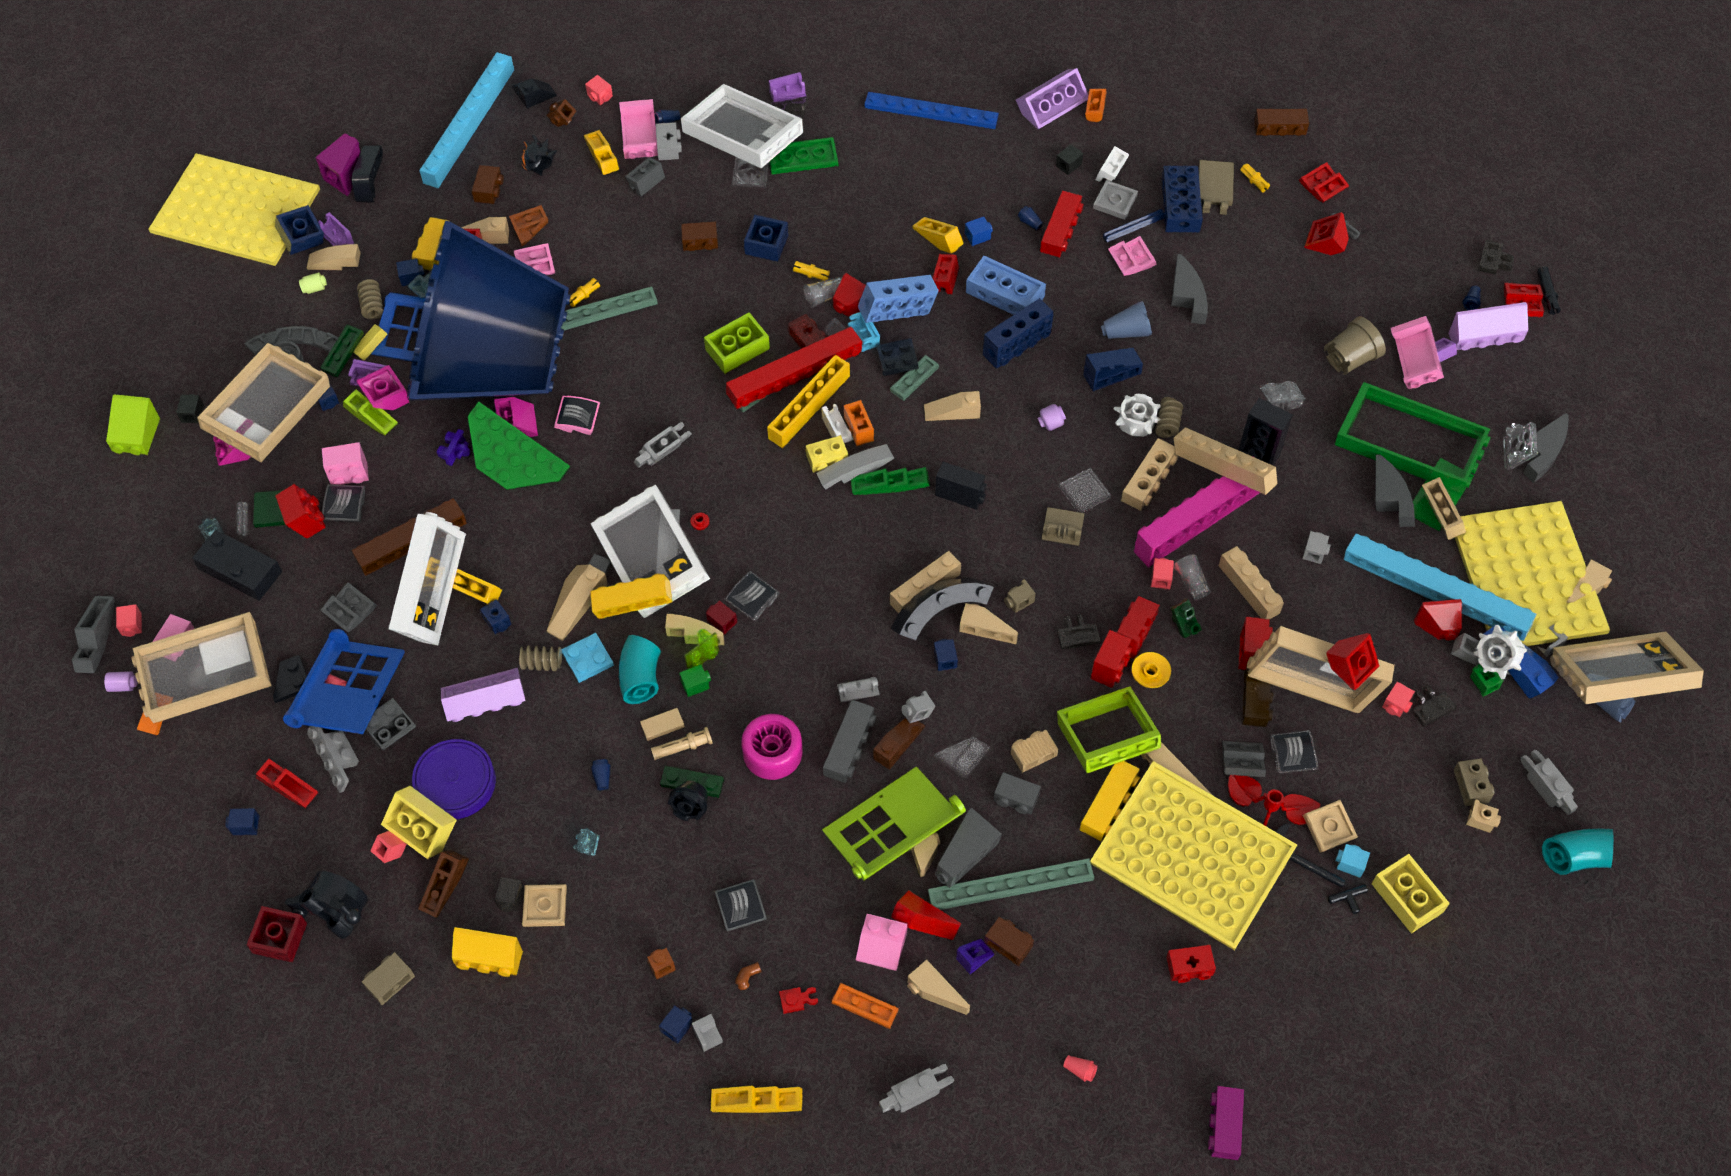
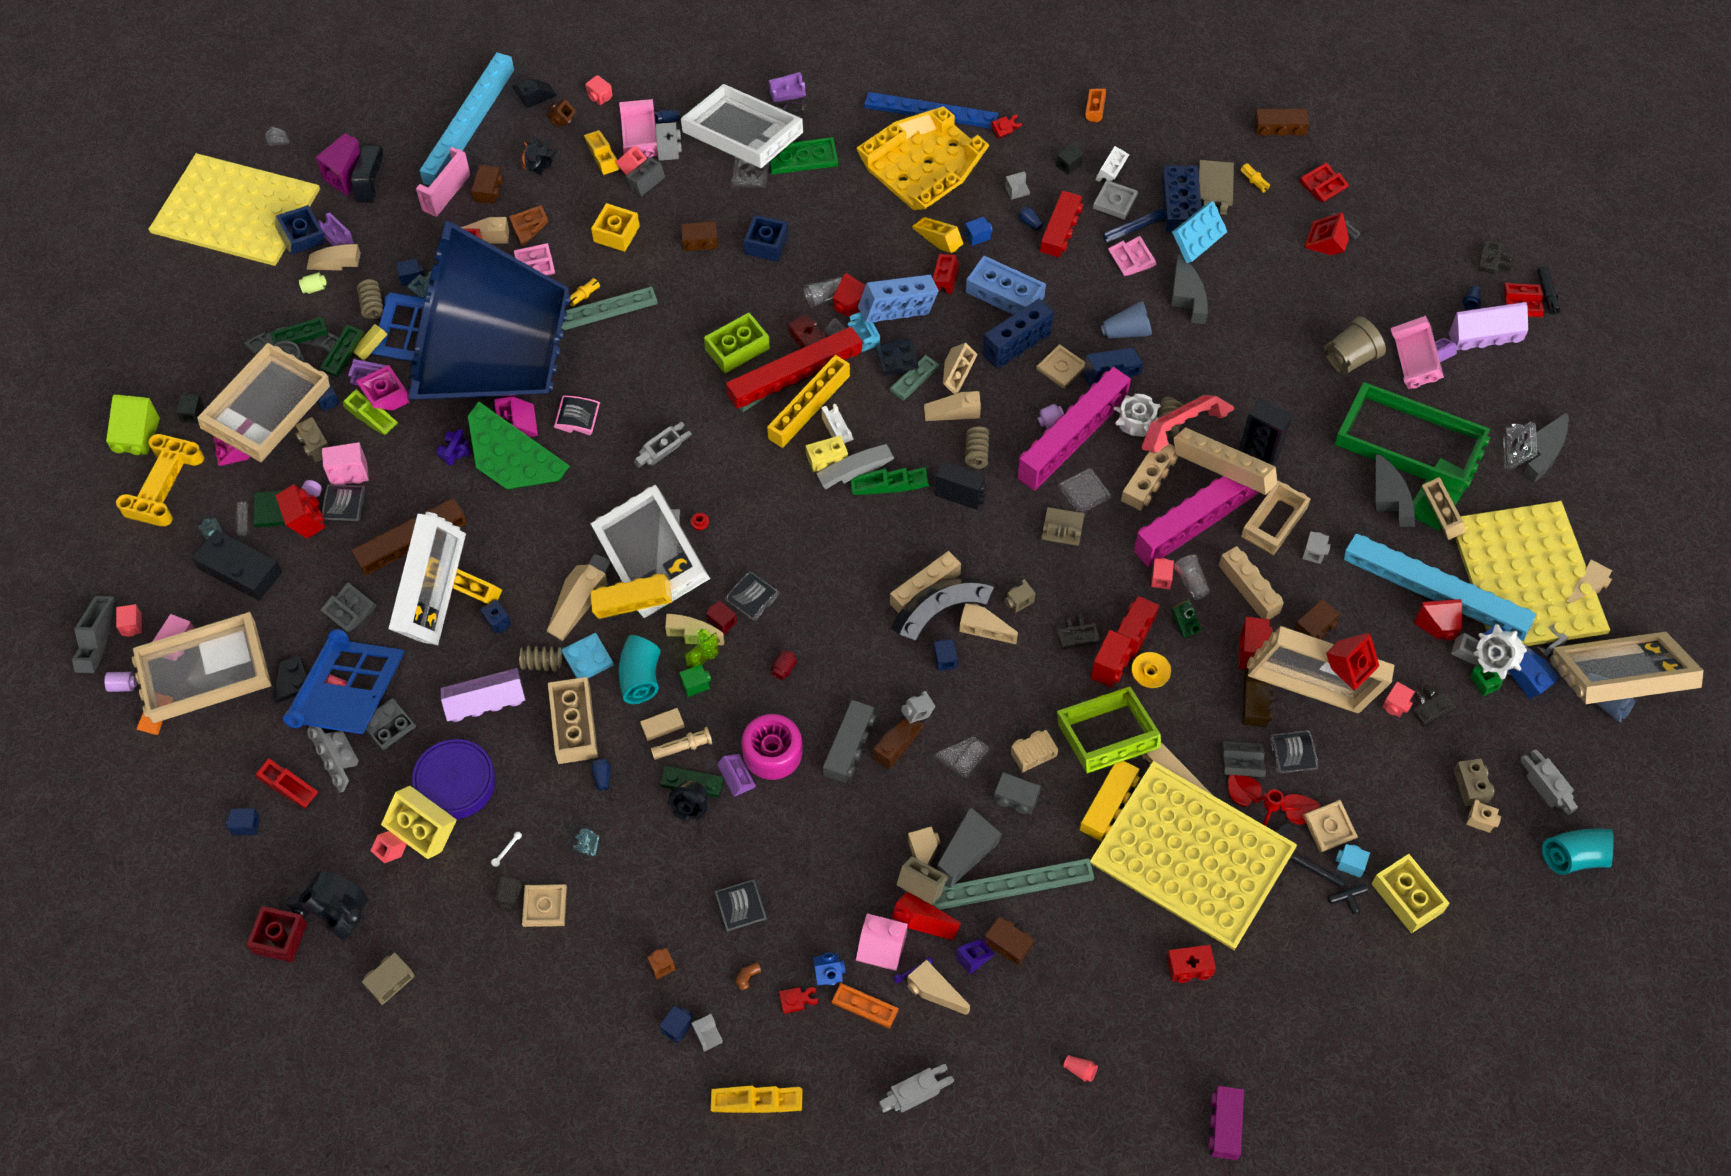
(171, 455): none -> yellow beam
(276, 137): none -> clear slope
(301, 332): none -> dark green plate
(312, 437): none -> dark tan brick
(312, 488): none -> lavender tile
(428, 243): yellow brick -> none
(443, 882): reddish brown slope -> none
(445, 185): none -> bright pink panel
(486, 952): yellow slope -> none
(496, 861): none -> white hinge
(572, 720): none -> tan brick
(615, 227): none -> yellow brick
(631, 160): none -> coral brick
(736, 774): none -> medium lavender slope
(783, 664): none -> dark red brick
(811, 271): yellow pin -> none
(828, 969): none -> blue brick
(858, 423): orange brick -> none
(858, 689): light grey hinge -> none
(898, 978): none -> dark purple hinge
(909, 142): none -> yellow wedge
(911, 804): lime door -> none
(921, 880): none -> dark tan brick
(958, 366): none -> tan slope
(977, 447): none -> dark tan piece
(1004, 126): none -> red plate
(1016, 185): none -> light grey panel
(1053, 98): lavender slope -> none
(1061, 366): none -> tan tile
(1073, 428): none -> dark pink brick
(1156, 434): none -> coral slope
(1199, 232): none -> medium azure plate
(1280, 492): none -> tan piece
(1283, 393): clear hinge -> none
(1318, 620): none -> reddish brown brick

